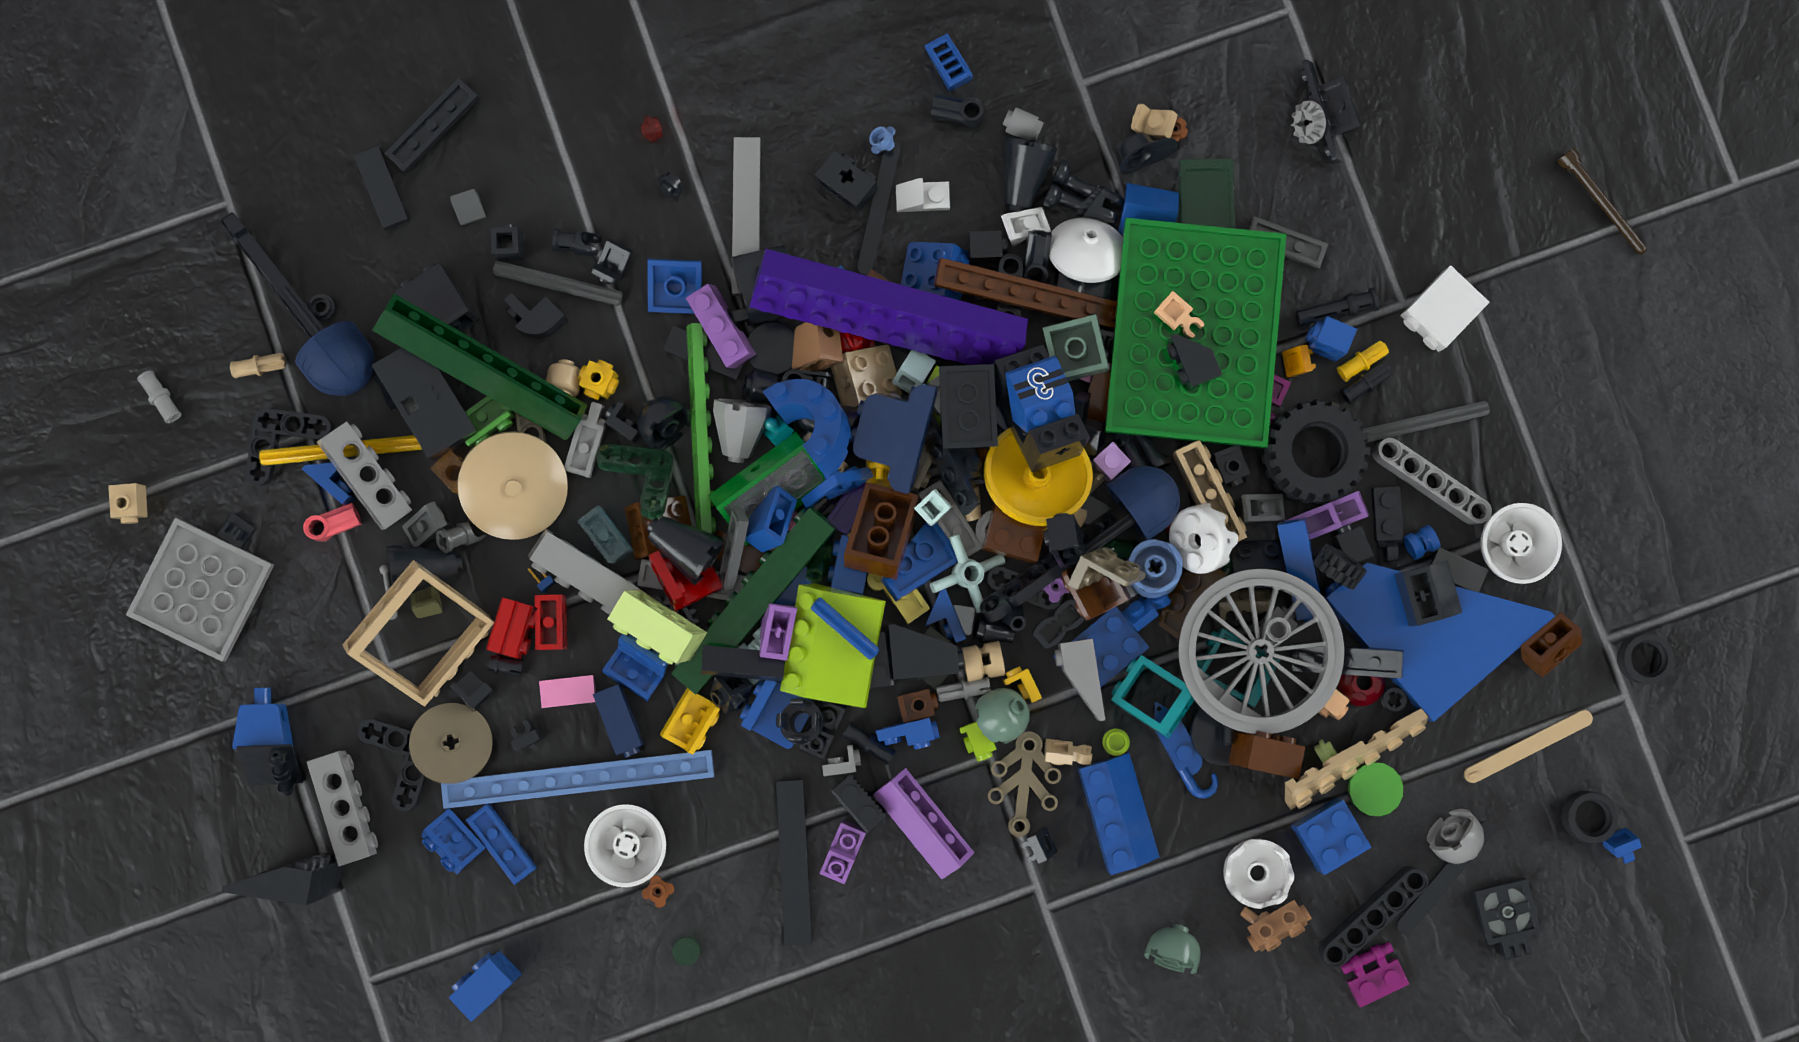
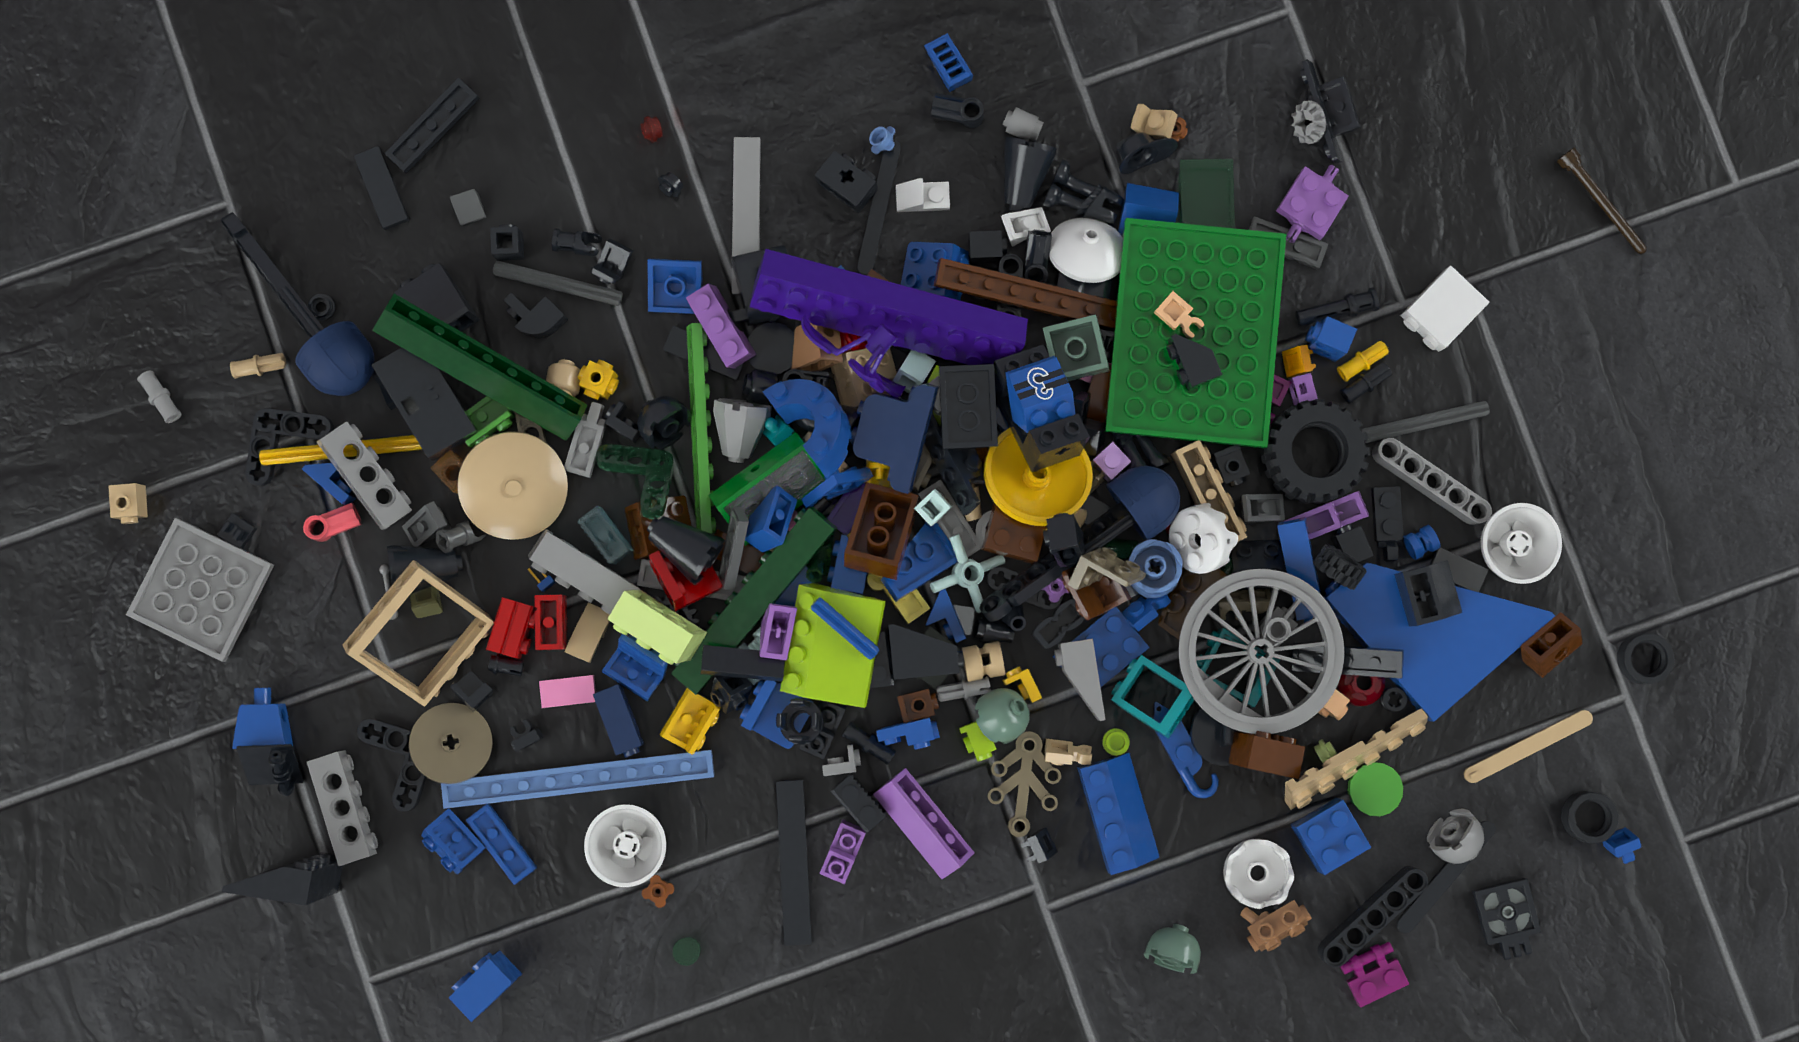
(588, 633): none -> tan slope
(878, 345): none -> dark purple plant
(1306, 386): none -> medium lavender piece
(1312, 203): none -> medium lavender plate

